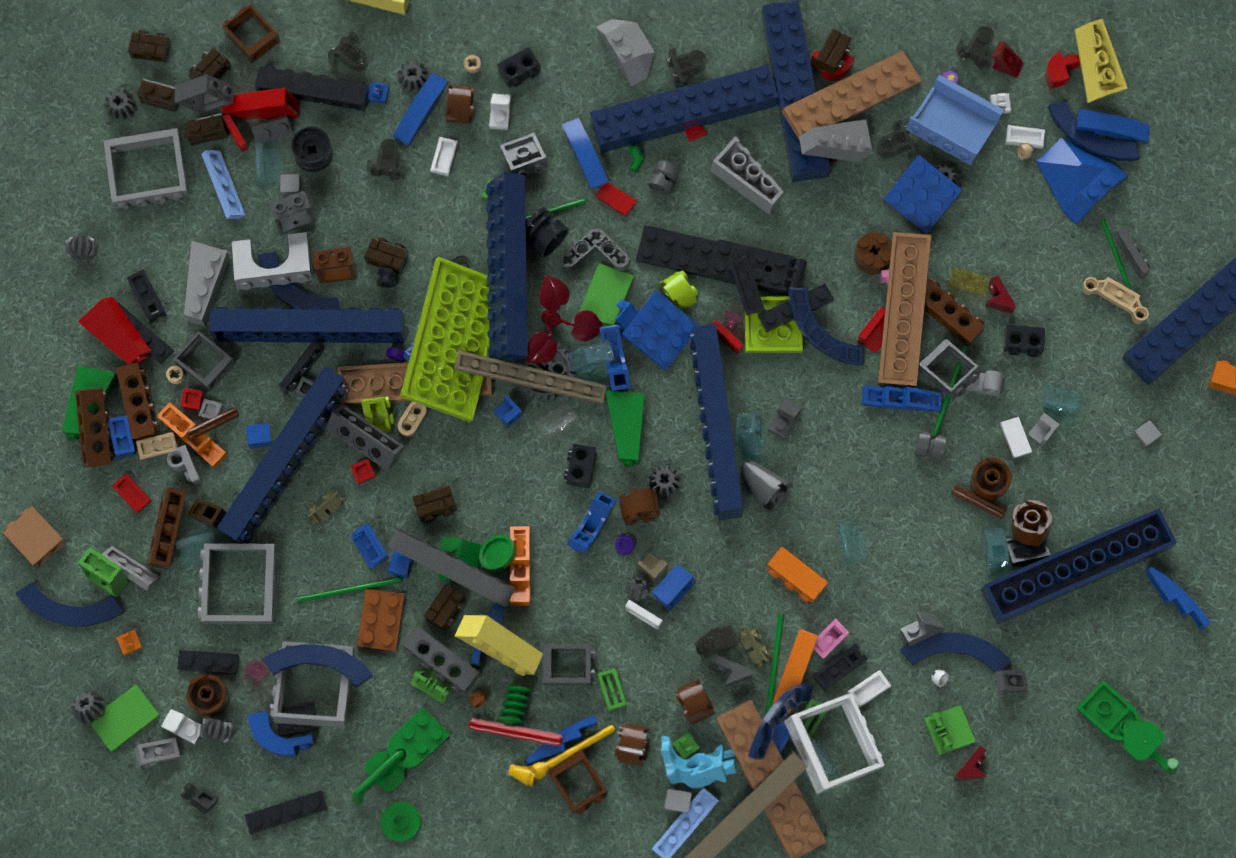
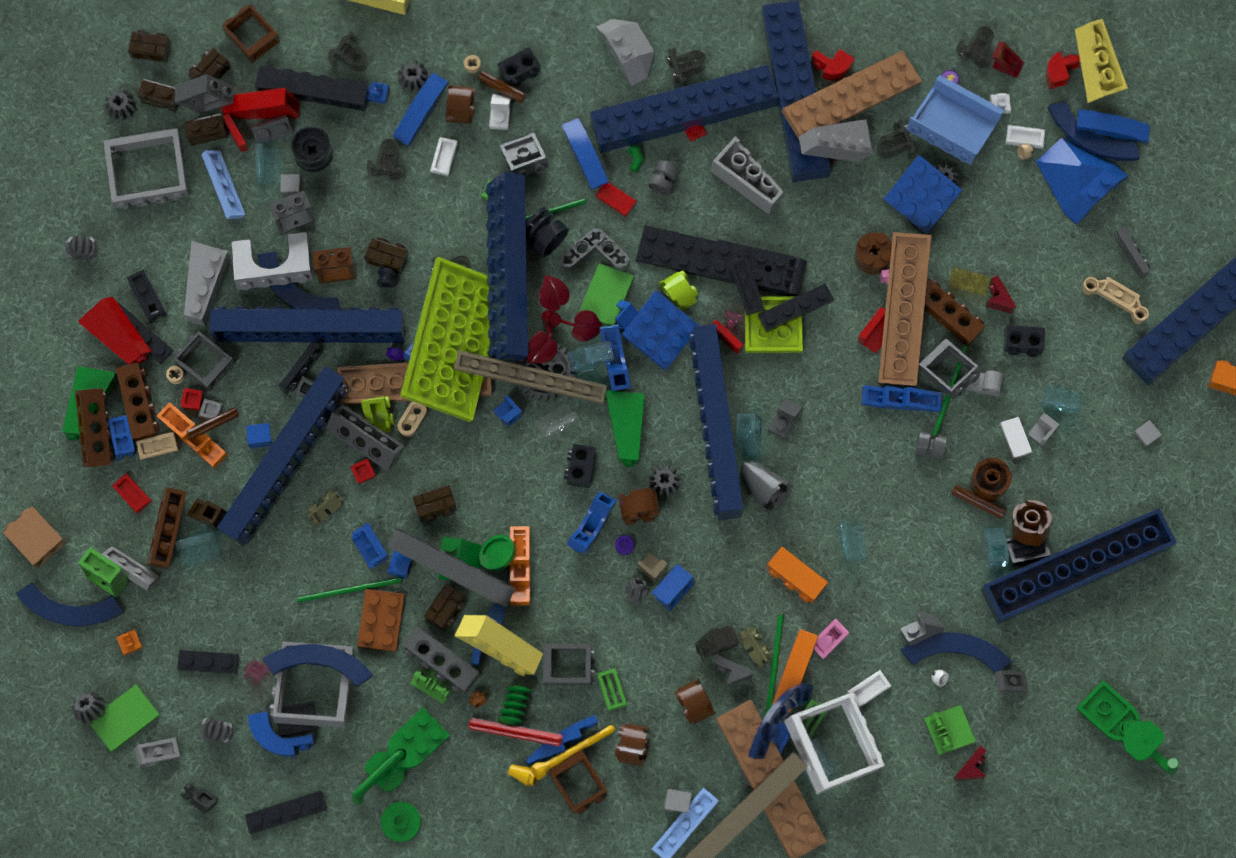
(182, 726): white slope -> none
(186, 463): light grey plate -> none
(218, 695): reddish brown brick -> none
(270, 579): light grey window -> none
(501, 86): none -> reddish brown axle
(643, 614): white tile -> none
(686, 746): bright green tile -> none
(705, 767): medium azure hips -> none
(816, 334): dark blue tile -> none
(833, 51): dark brown brick -> none
(839, 667): black plate -> none
(1115, 253): green axle -> none
(1172, 592): blue slope -> none

